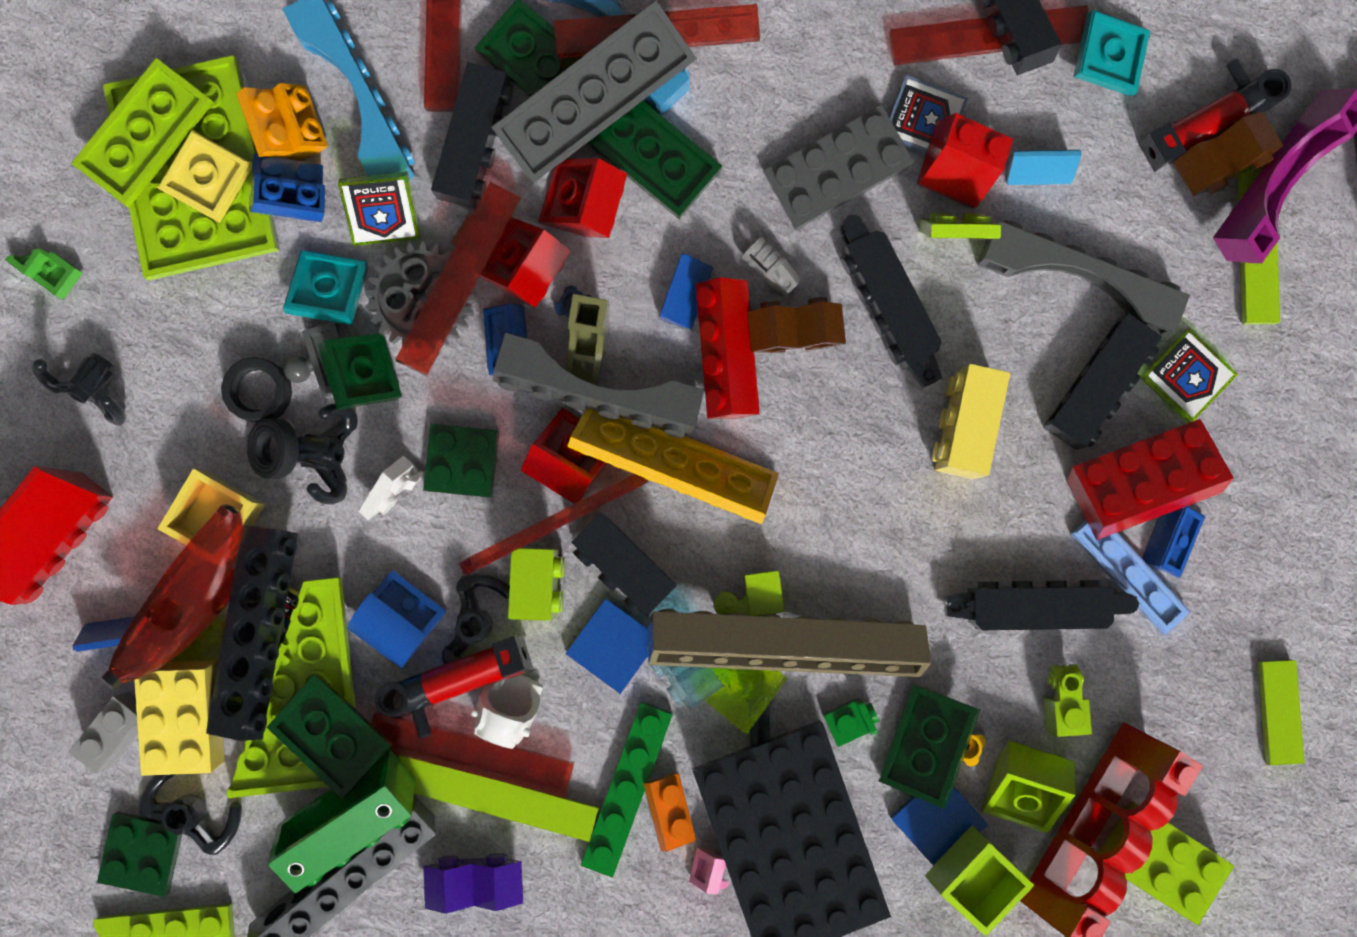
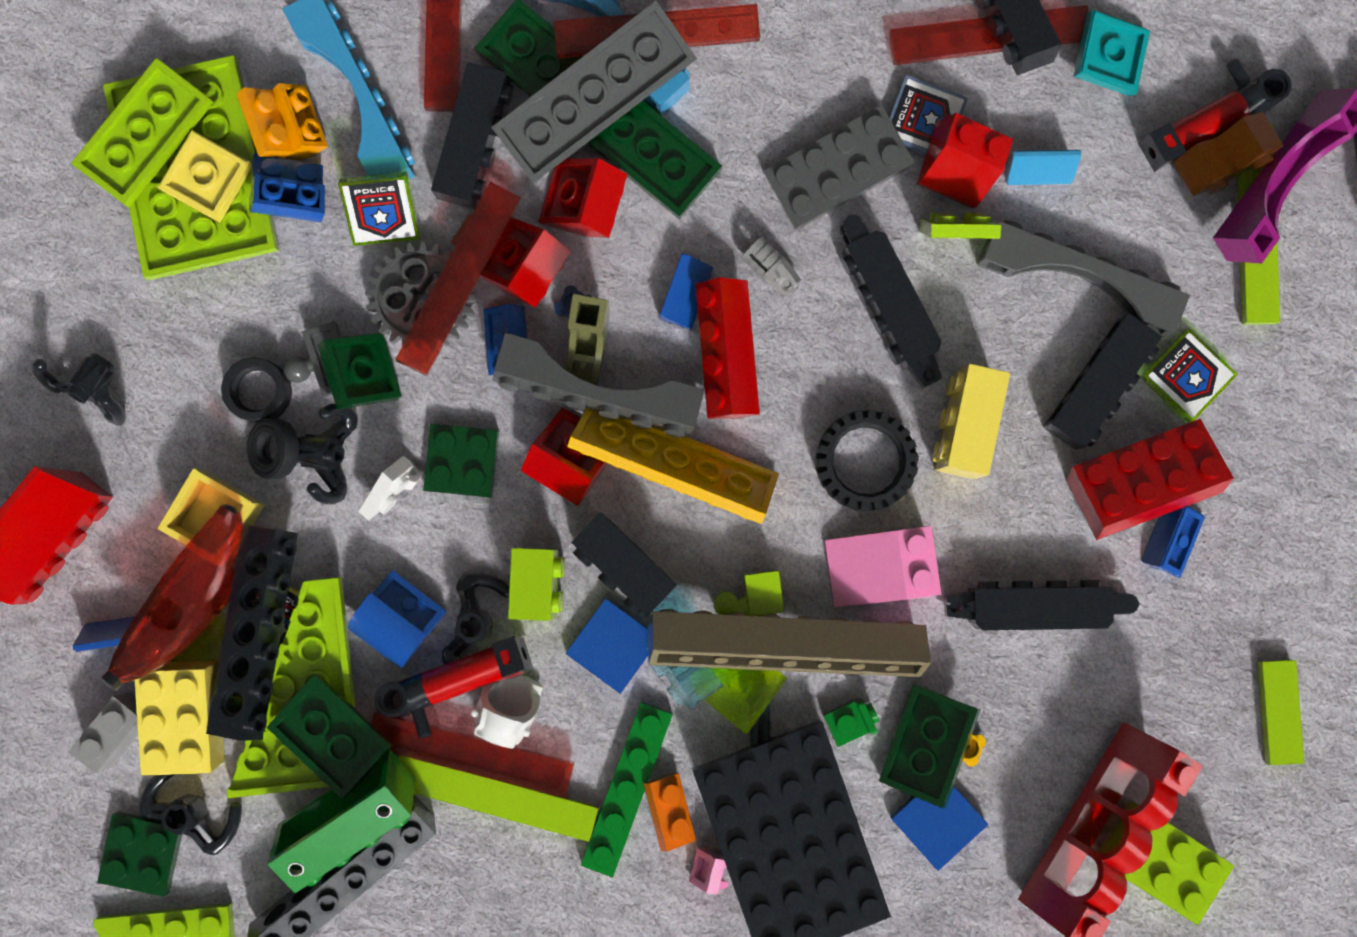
(47, 270): bright green slope -> none
(326, 287): teal tile -> none
(478, 882): dark purple brick -> none
(550, 524): clear red tile -> none
(785, 328): reddish brown brick -> none
(883, 567): none -> bright pink slope
(899, 436): none -> black tyre
(978, 881): lime piece -> none
(1029, 787): lime slope -> none
(1068, 710): lime brick -> none
(1133, 577): light blue tile -> none

